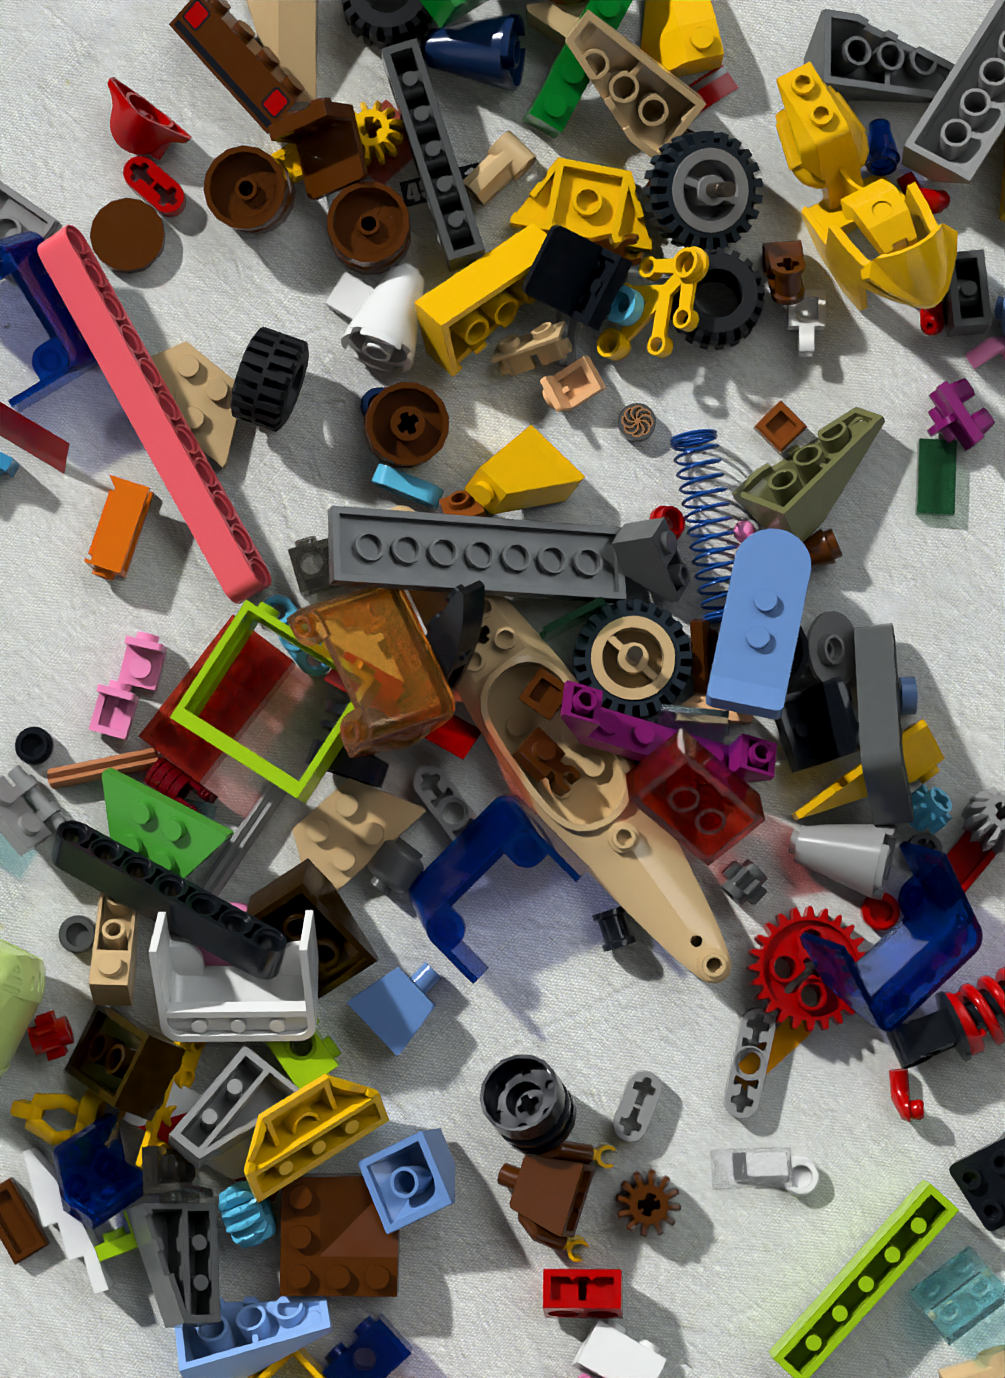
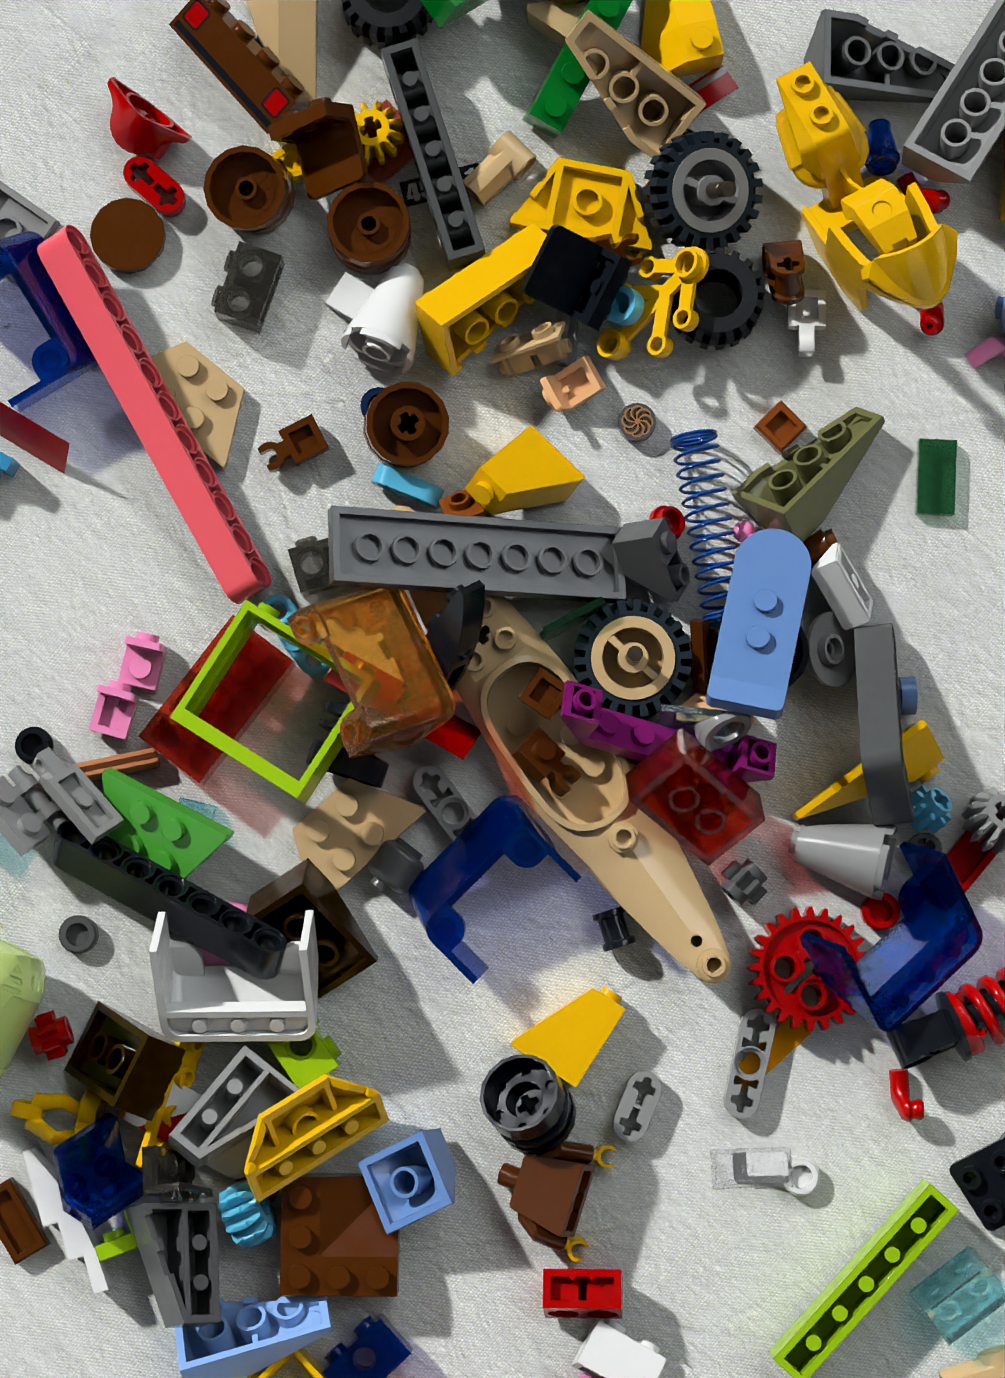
(76, 796): none -> light grey hinge
(114, 954): tan slope -> none
(119, 529): orange window -> none
(175, 783): dark red hinge -> none
(243, 839): light grey axle -> none
(258, 288): none -> clear smoke brick
(269, 379): black tyre -> none
(300, 441): none -> reddish brown plate
(397, 1005): medium blue torso -> none
(479, 50): dark blue cone -> none
(573, 1033): none -> yellow slope
(657, 1212): reddish brown gear -> none
(707, 729): none -> light grey piece
(818, 725): black bracket -> none
(842, 588): none -> white slope
(953, 418): magenta hips -> none
(968, 300): dark grey brick -> none

